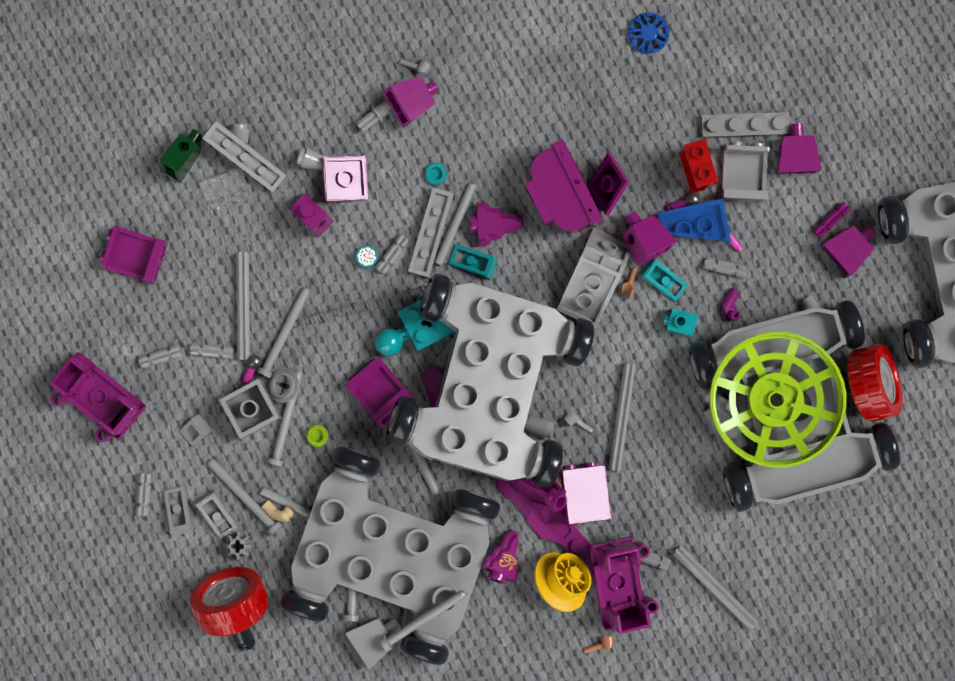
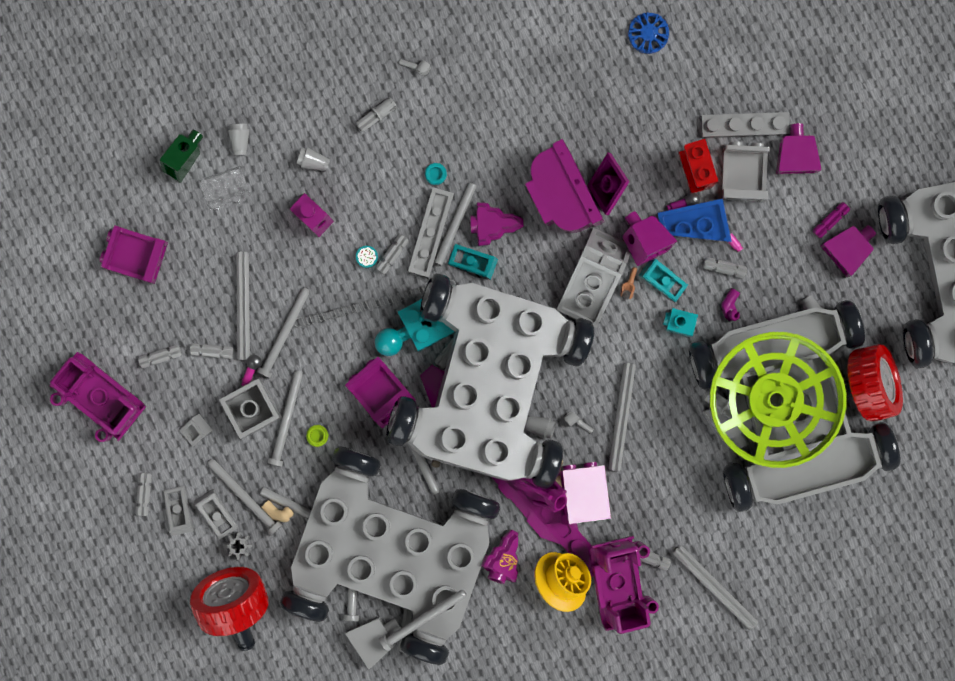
(244, 156): light grey plate -> none
(282, 376): light grey gear -> none
(344, 178): tile -> none
(410, 99): magenta torso -> none
(606, 643): nougat hand -> none

